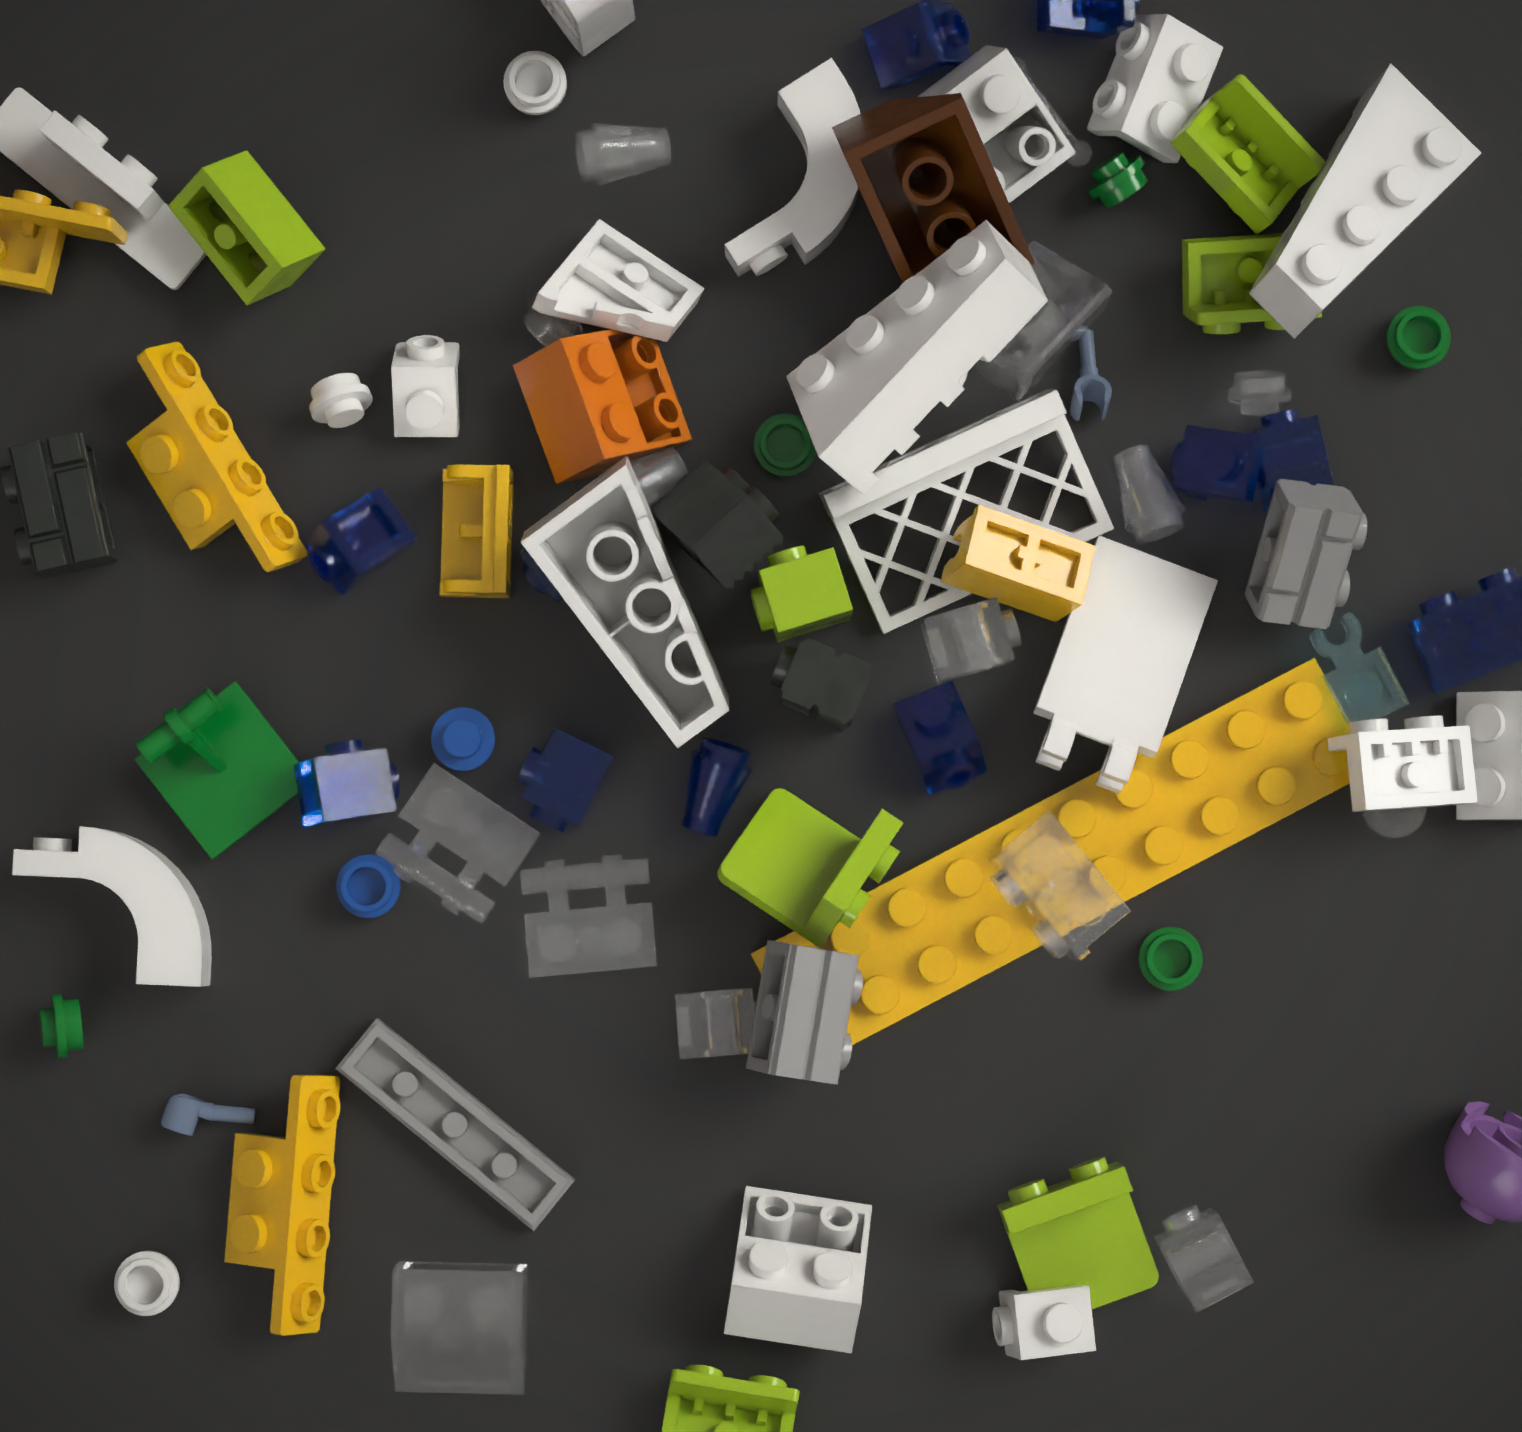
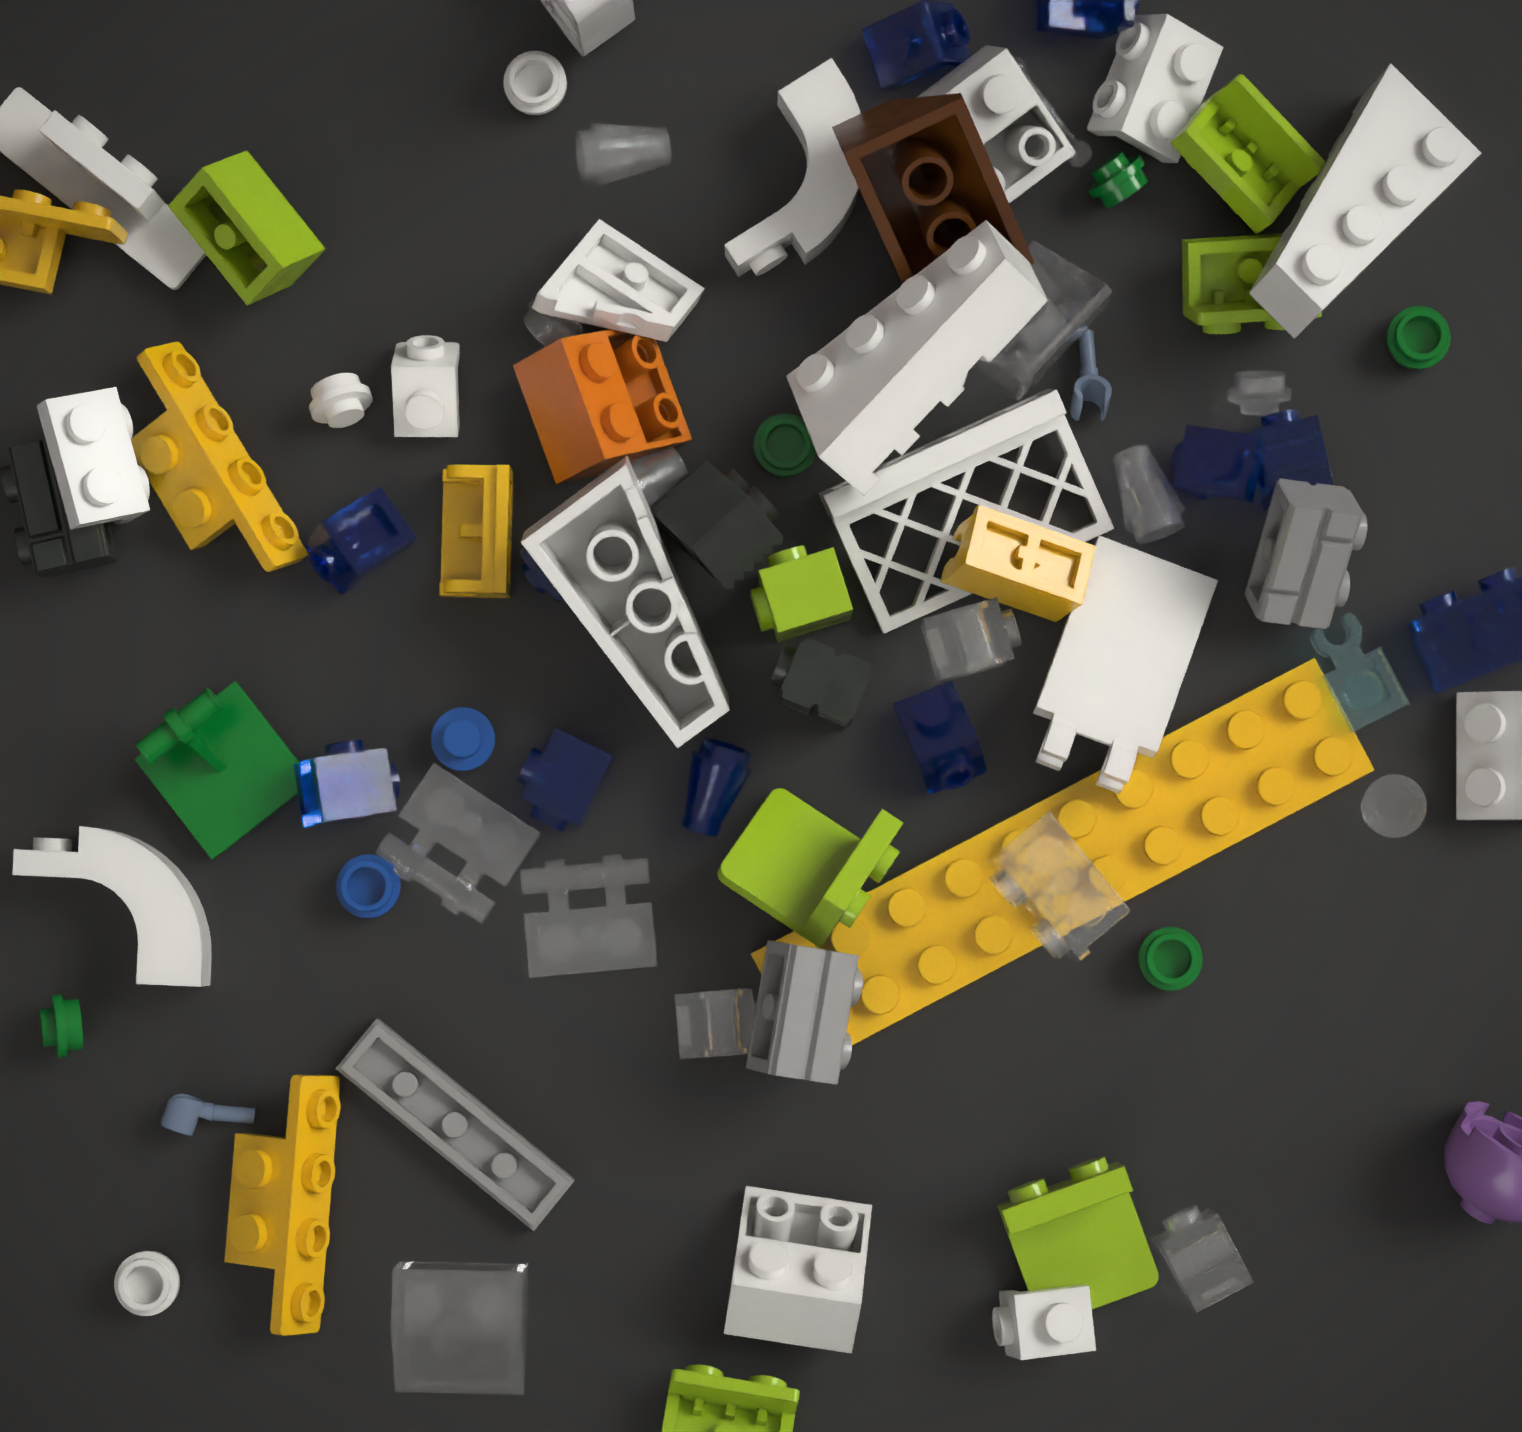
(94, 458): none -> white bracket
(1407, 766): white bracket -> none

